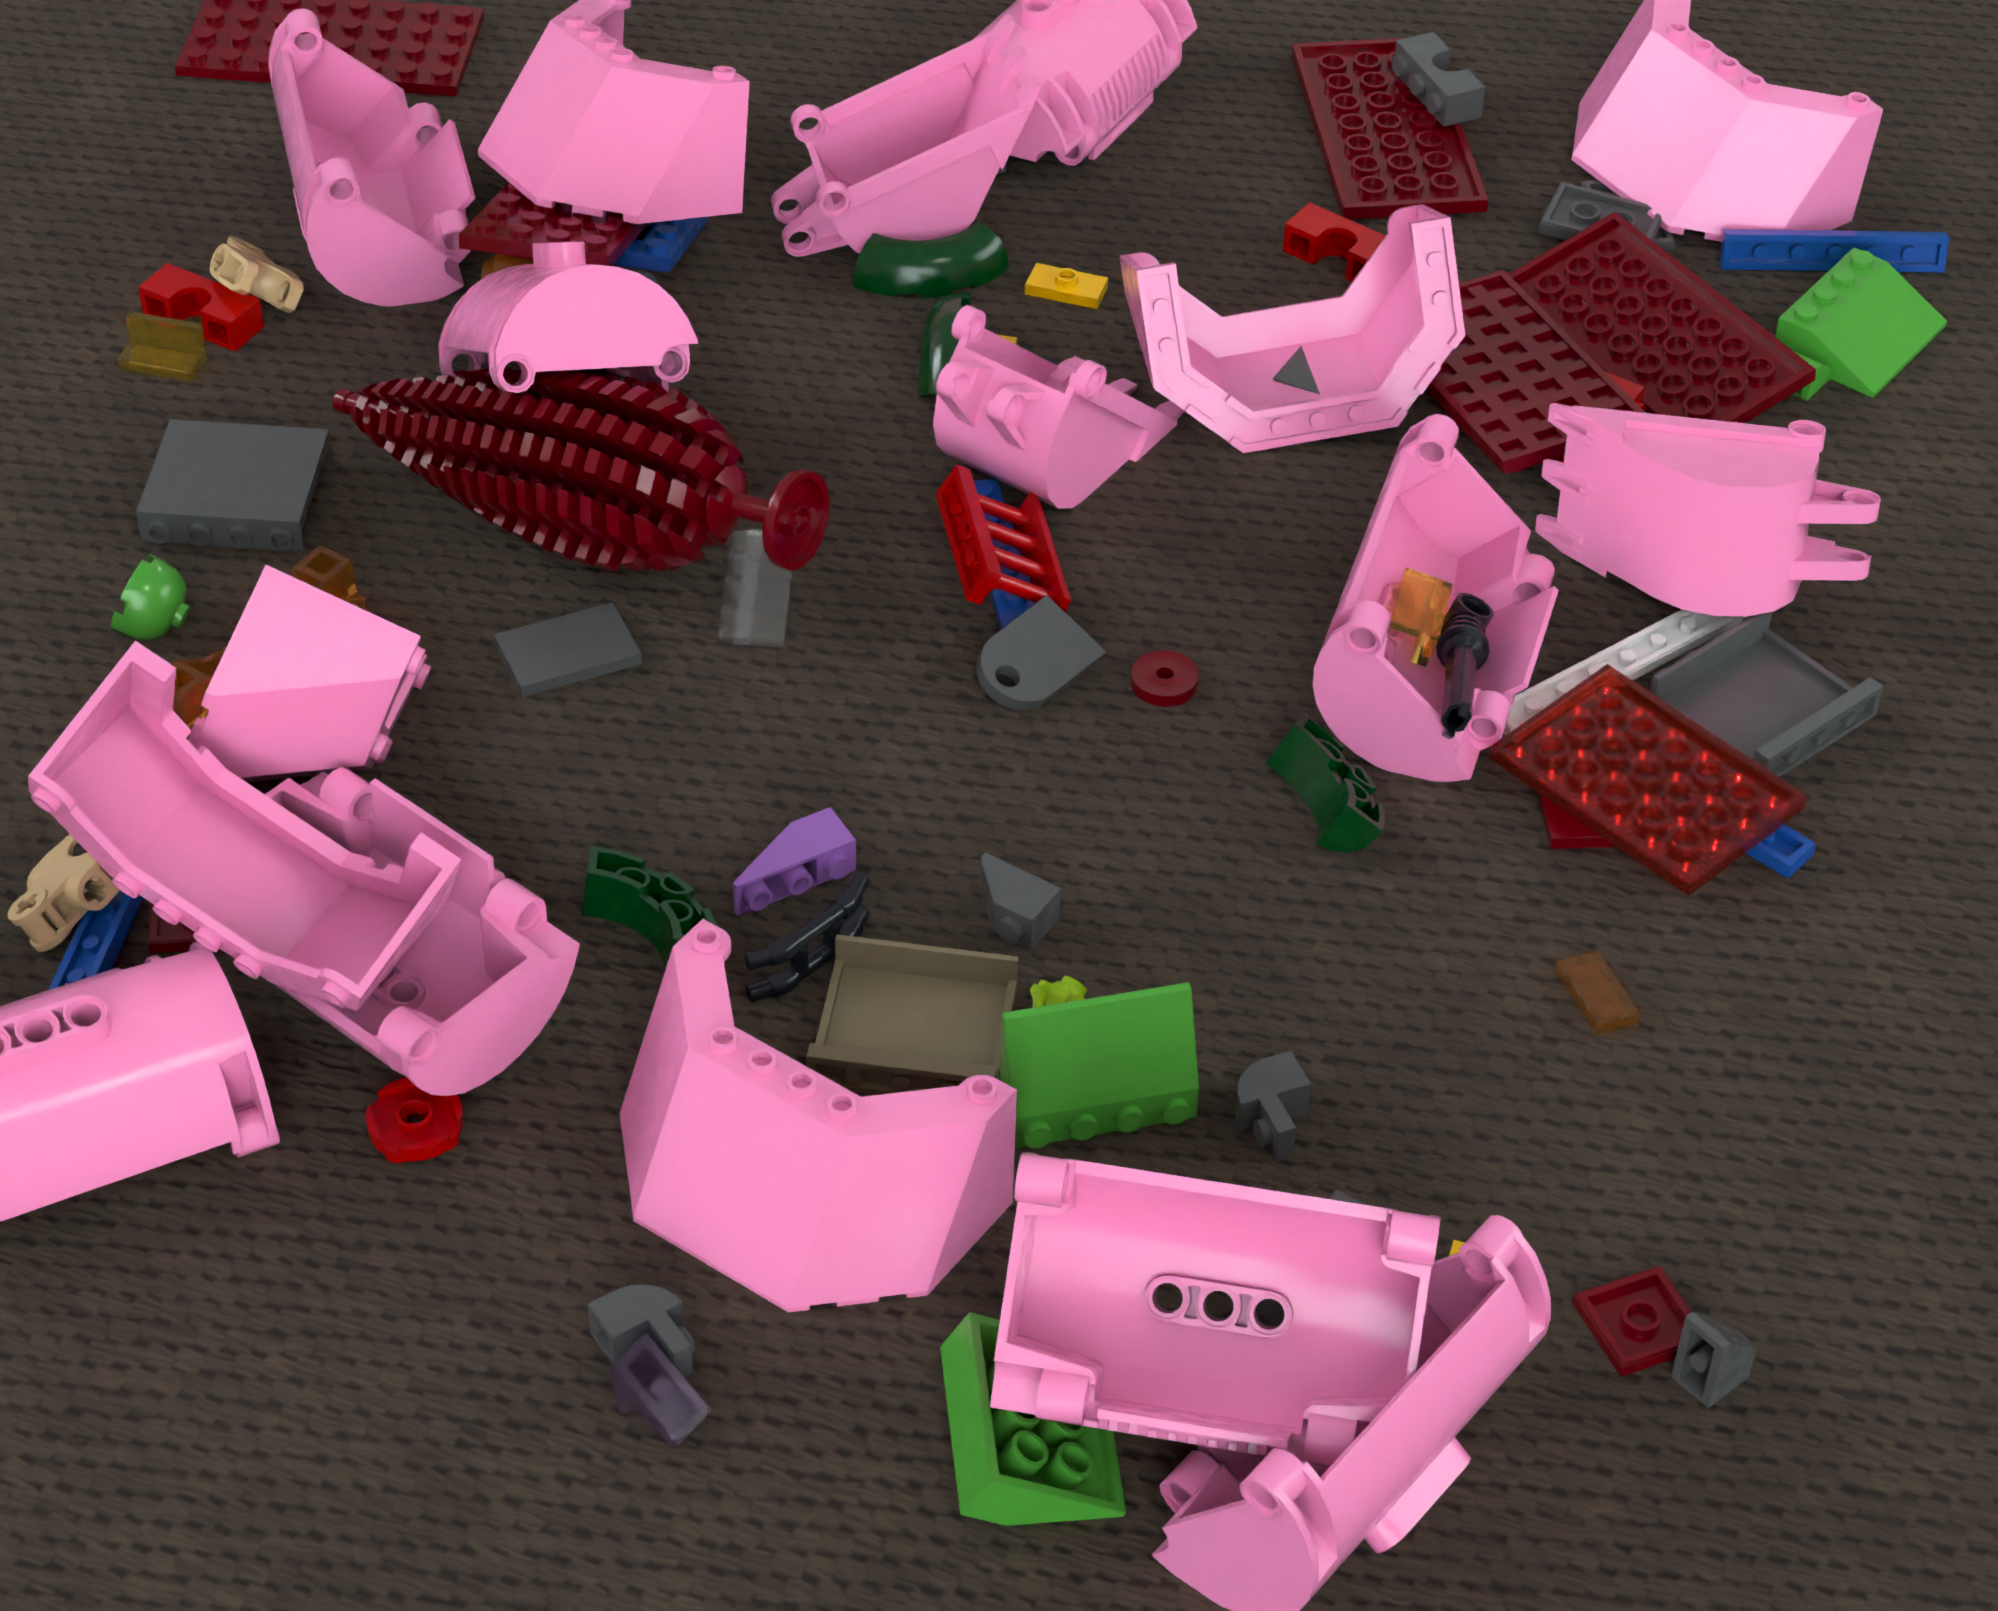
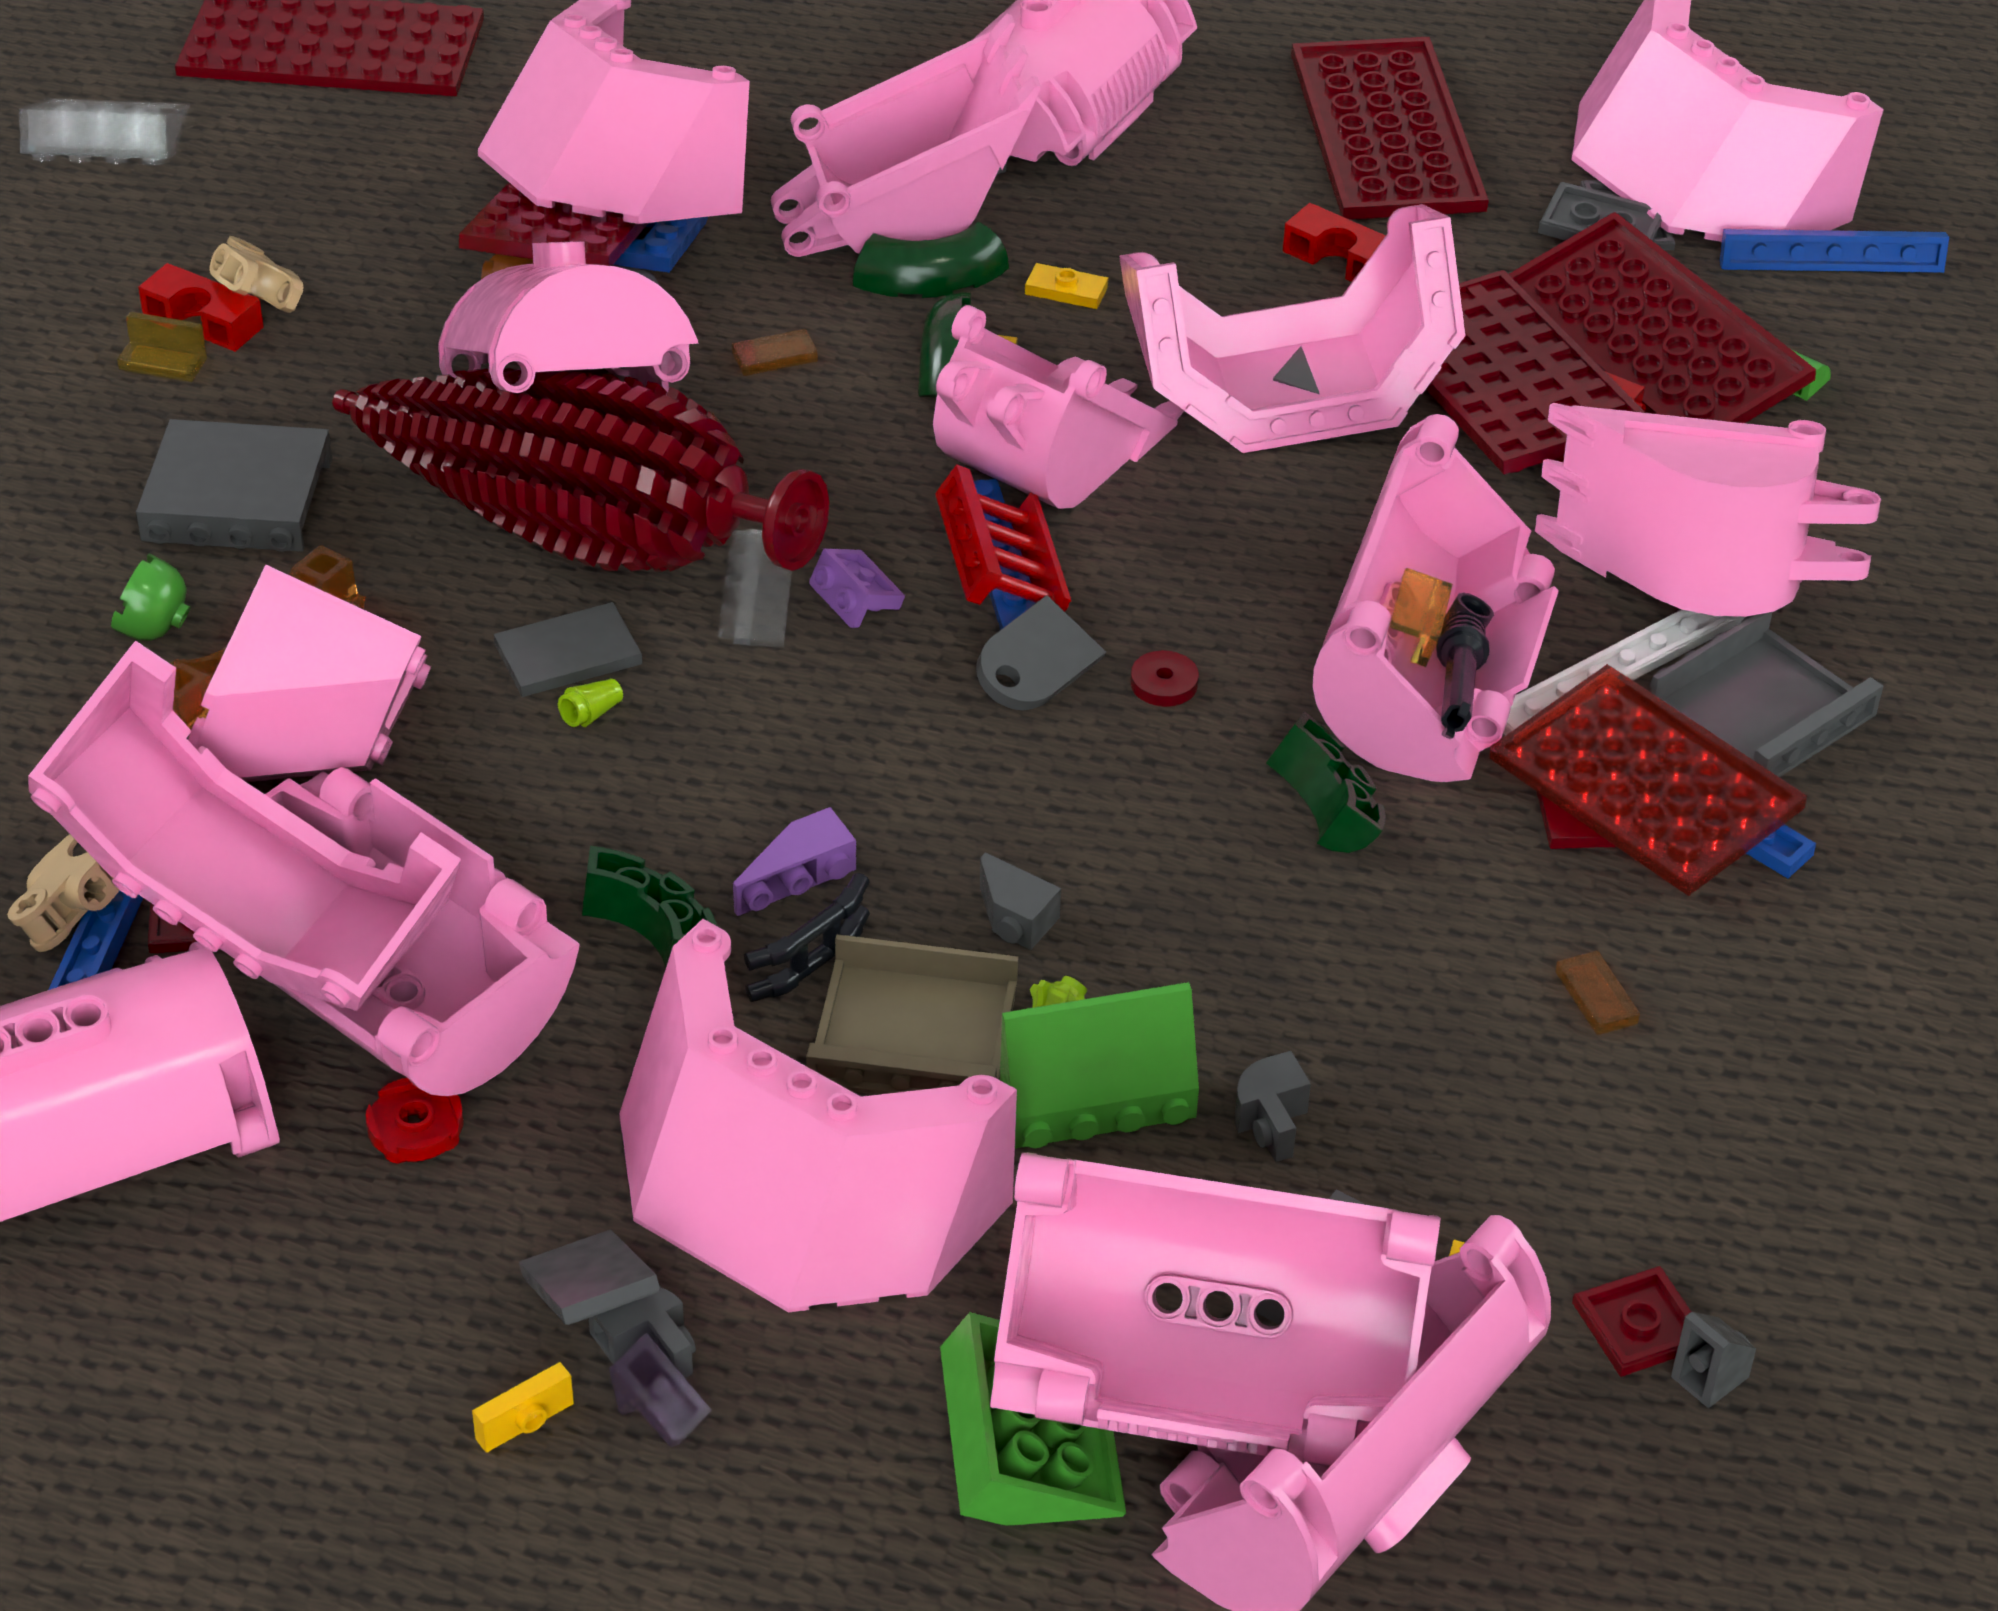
(102, 129): none -> clear slope
(368, 181): bright pink cylinder -> none
(523, 1407): none -> yellow plate
(589, 701): none -> lime cone
(589, 1277): none -> dark grey tile
(774, 352): none -> clear orange tile
(853, 584): none -> medium lavender bracket
(1446, 94): dark grey arch -> none
(1860, 322): bright green slope -> none

